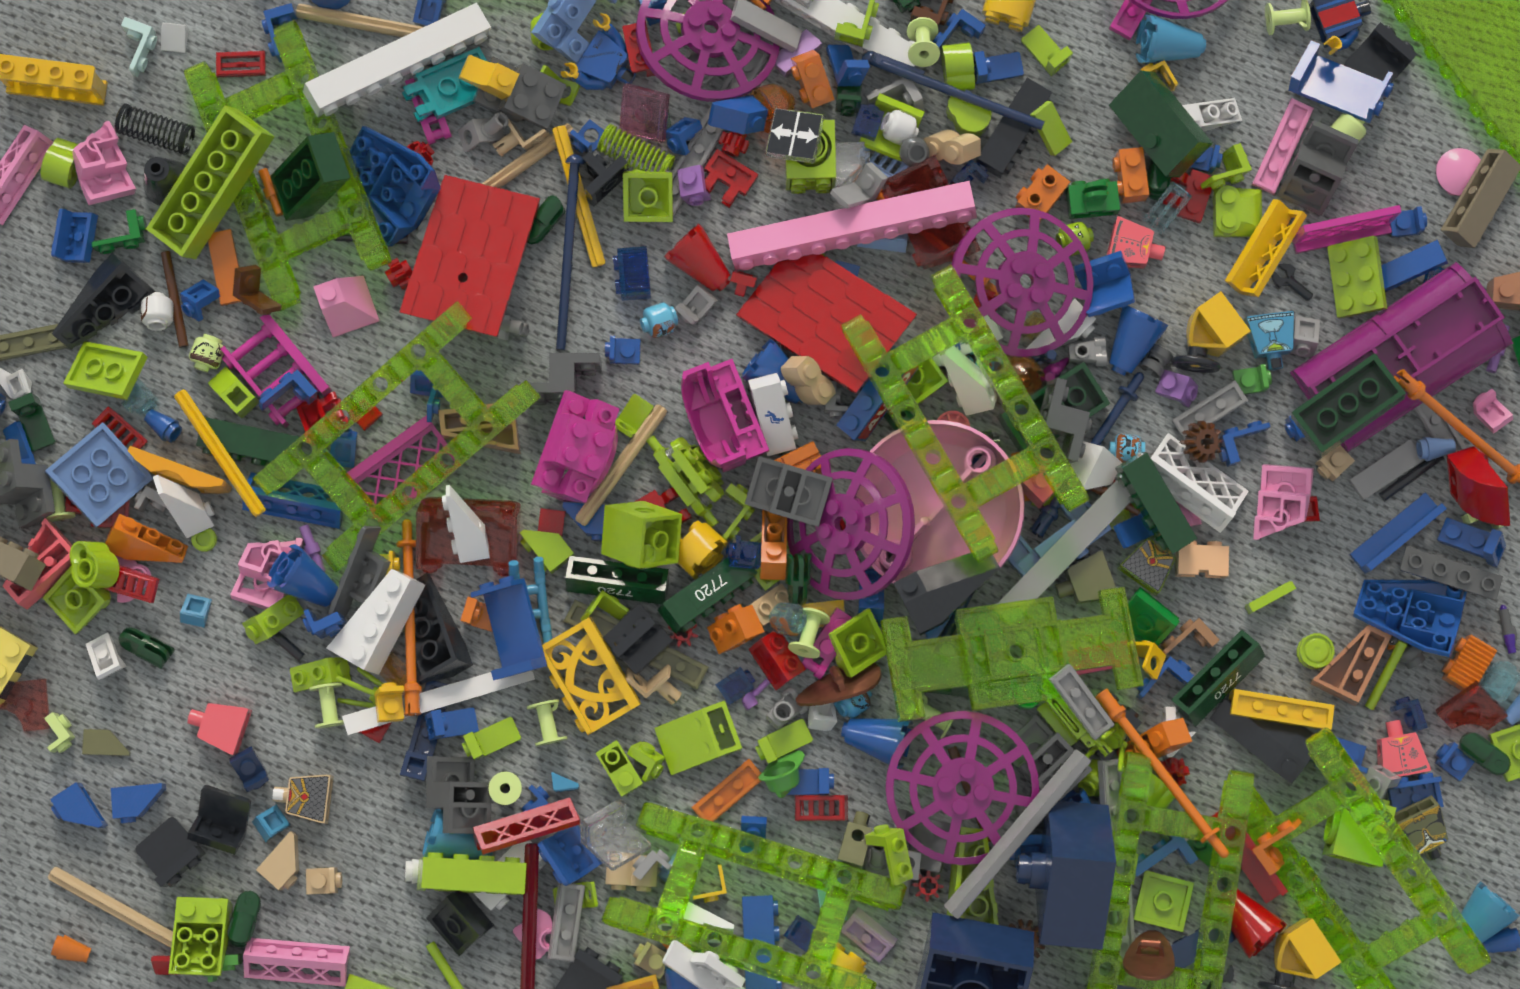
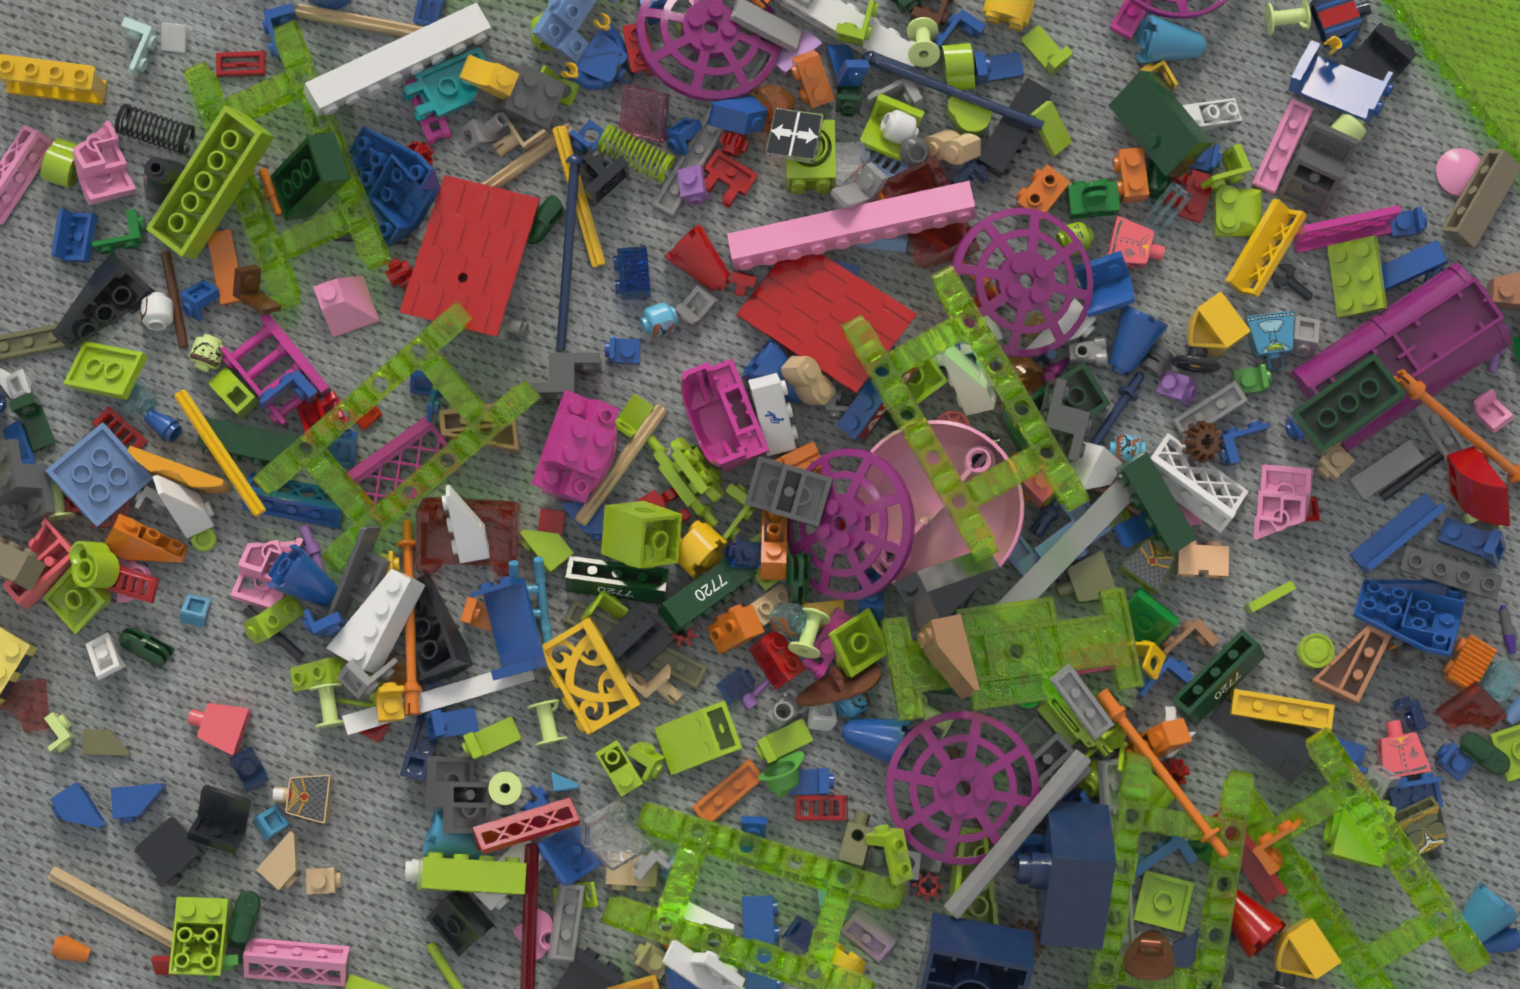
(359, 682): none -> light grey bracket
(647, 196): lime slope -> none
(713, 896): yellow bracket -> none
(868, 121): clear blue bracket -> none
(949, 652): none -> medium nougat slope
(1386, 674): lime bar -> none
(1433, 448): medium blue cone -> none

